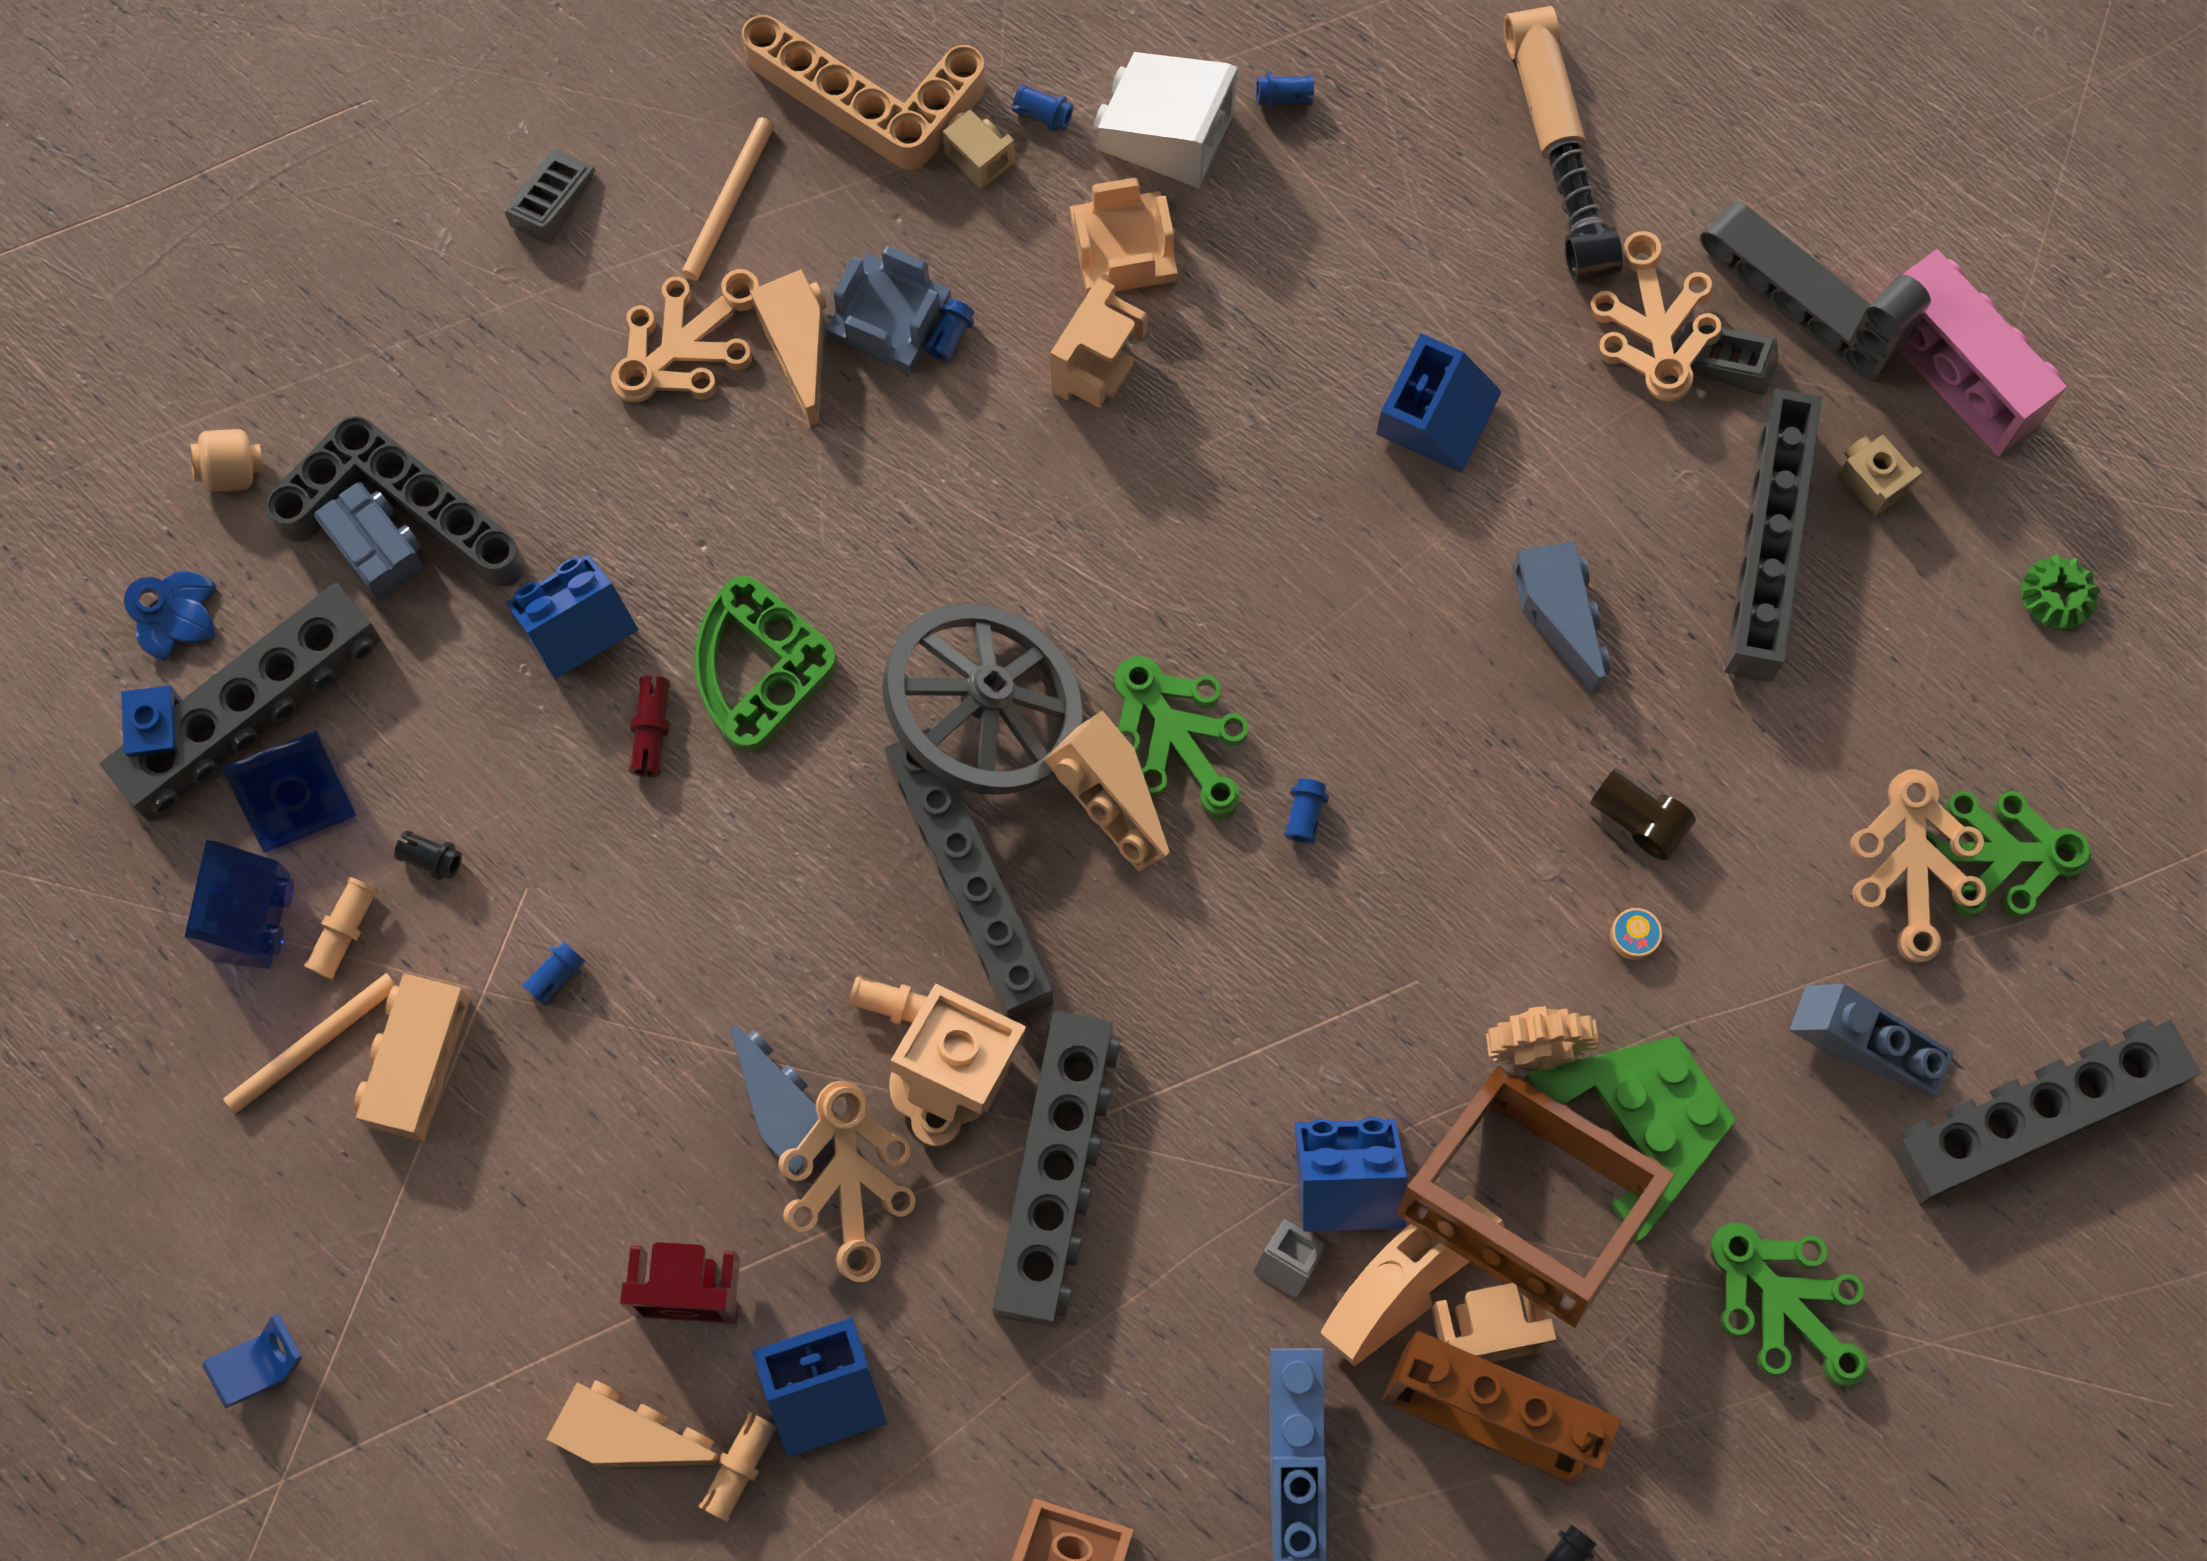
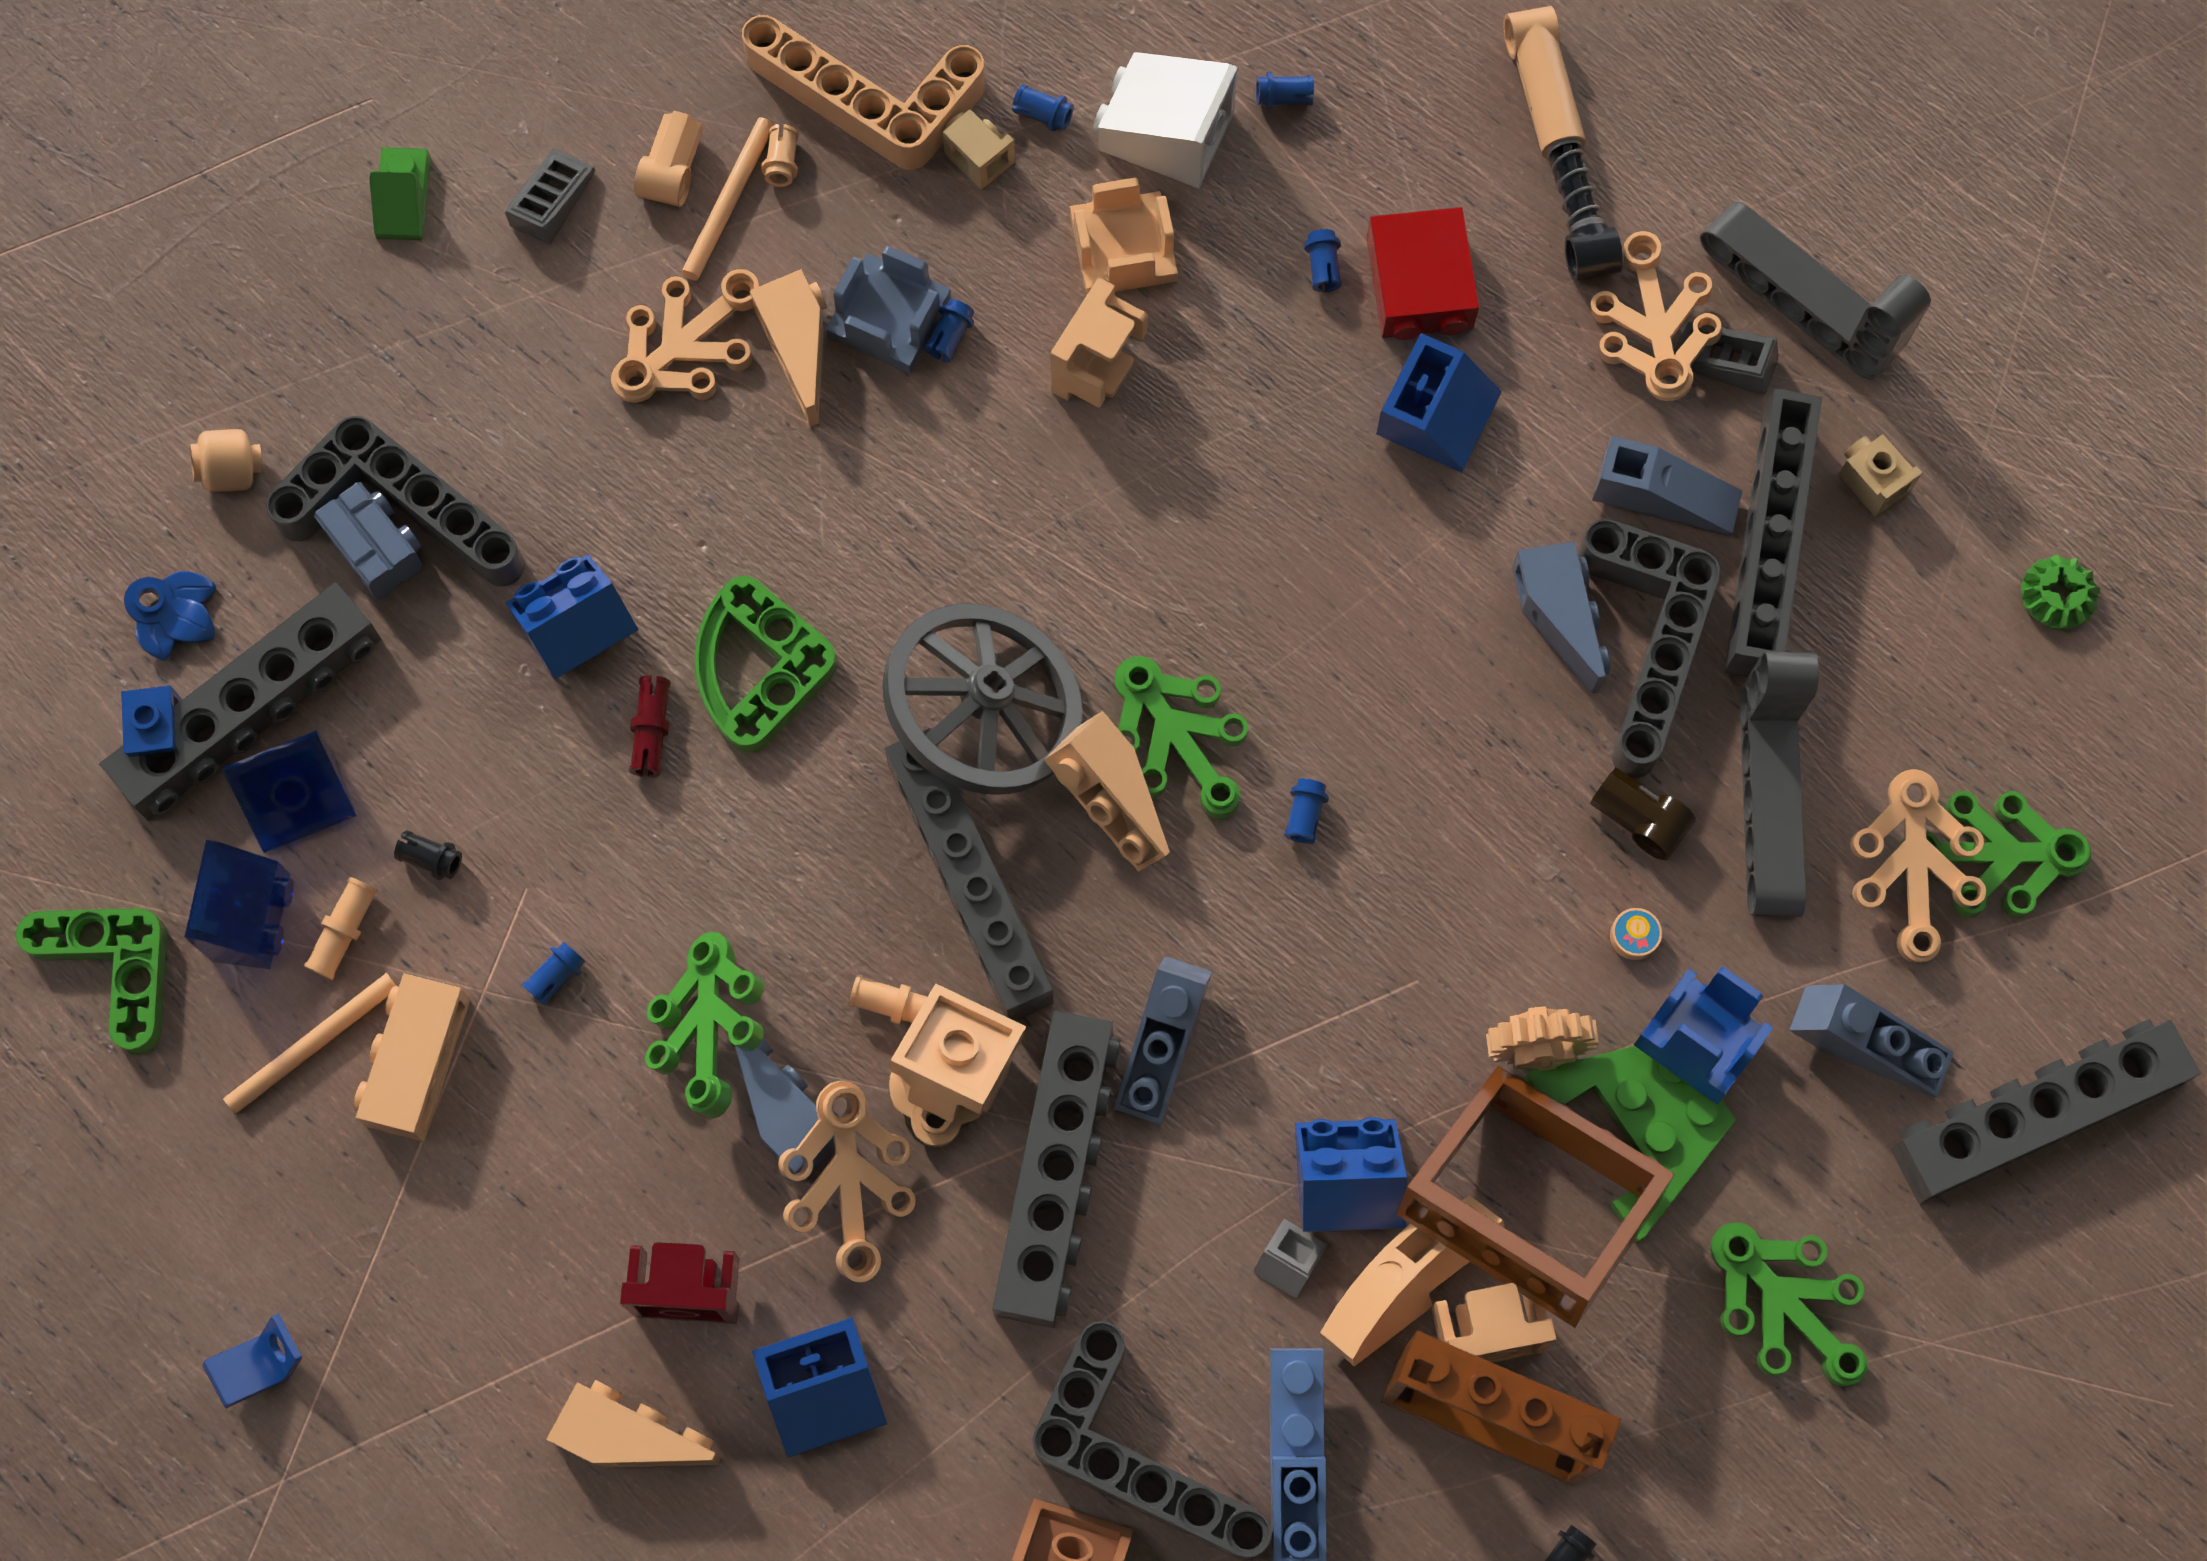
(126, 958): none -> bright green beam
(400, 193): none -> bright green slope
(667, 171): none -> light nougat piece
(707, 962): none -> bright green plant
(738, 1467): light nougat pin -> none
(780, 166): none -> light nougat pin
(1132, 1465): none -> dark grey beam
(1162, 1039): none -> sand blue slope
(1323, 248): none -> blue pin
(1422, 273): none -> red brick
(1665, 487): none -> sand blue slope
(1666, 638): none -> dark grey beam
(1706, 1032): none -> blue panel
(1771, 779): none -> dark grey beam
(1979, 359): bright pink brick -> none

